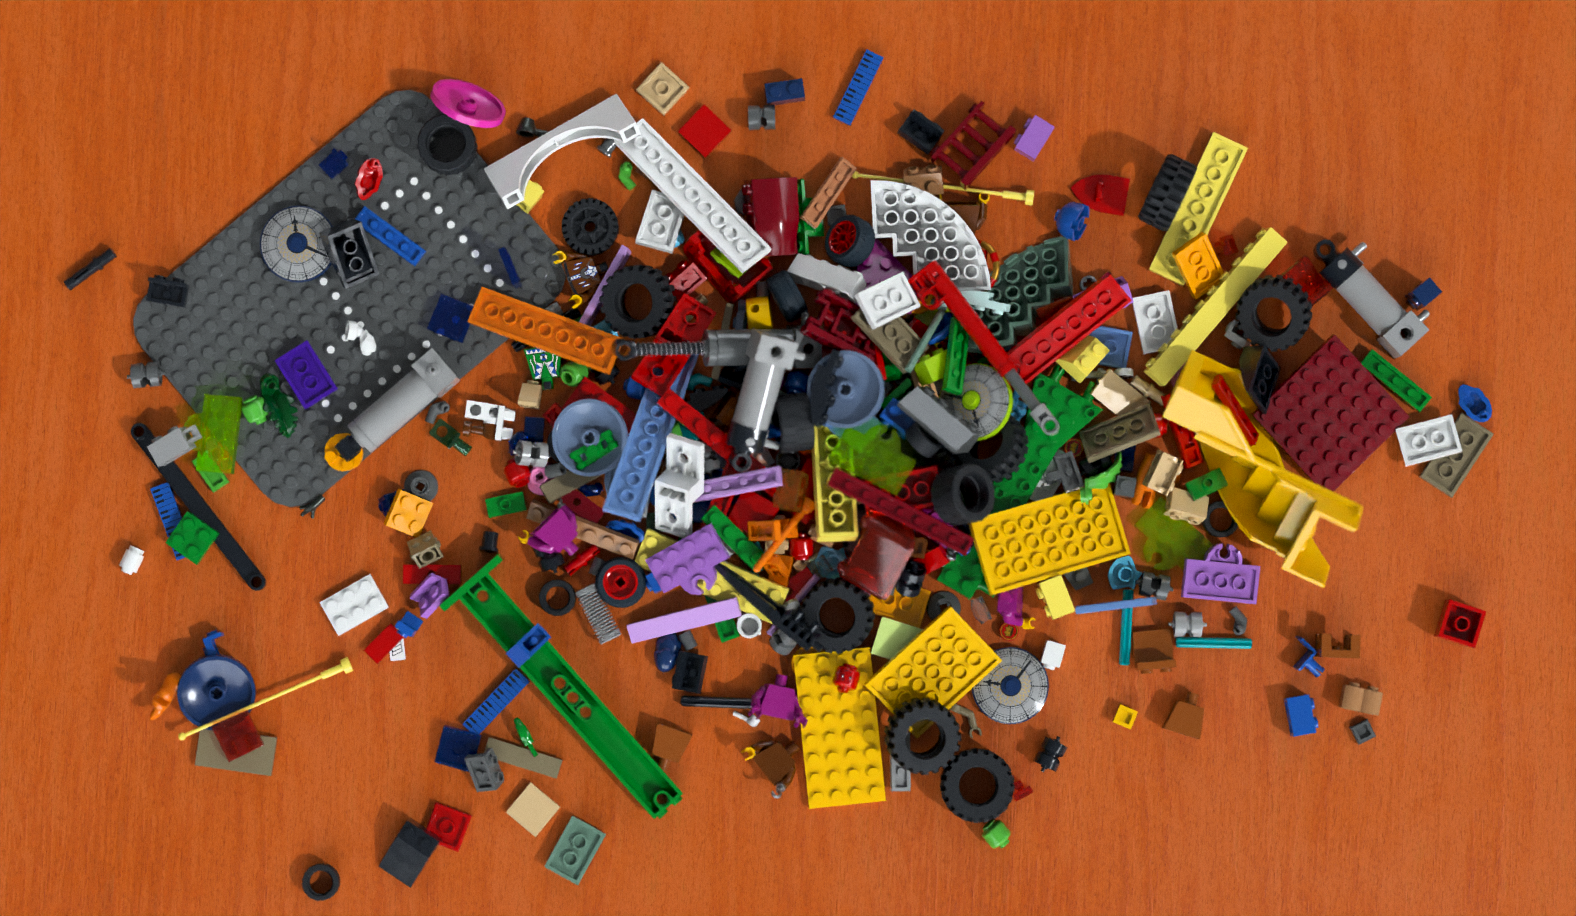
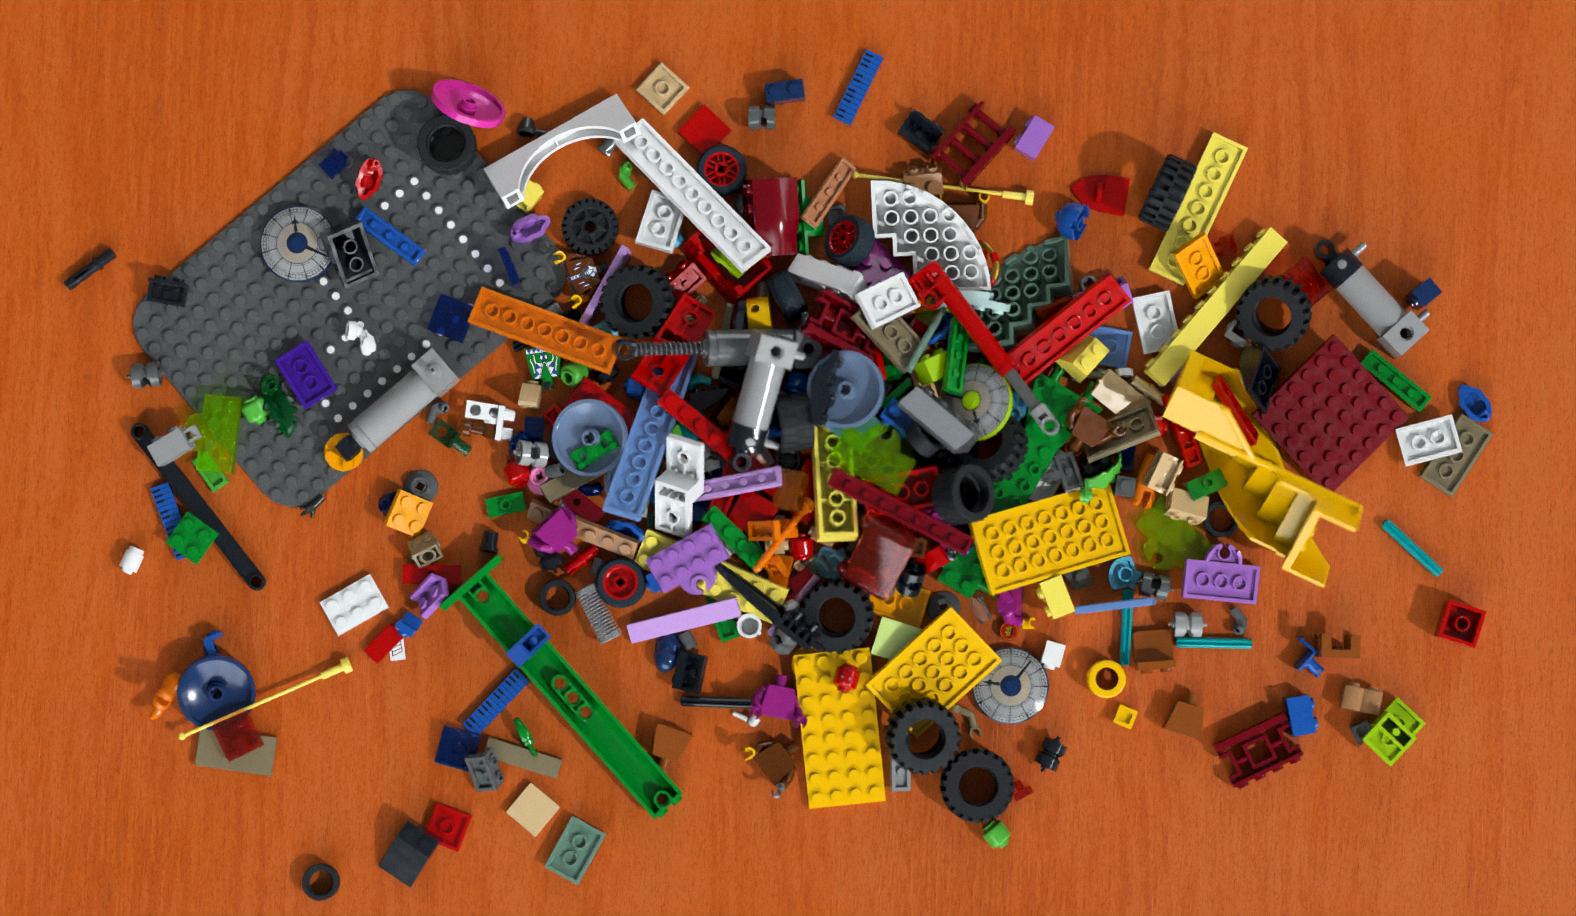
(529, 228): none -> medium lavender arm
(725, 158): none -> wheel
(1089, 426): none -> reddish brown torso
(1091, 678): none -> yellow piece
(1251, 735): none -> dark red fence
(1393, 731): none -> lime bracket
(1412, 548): none -> teal axle

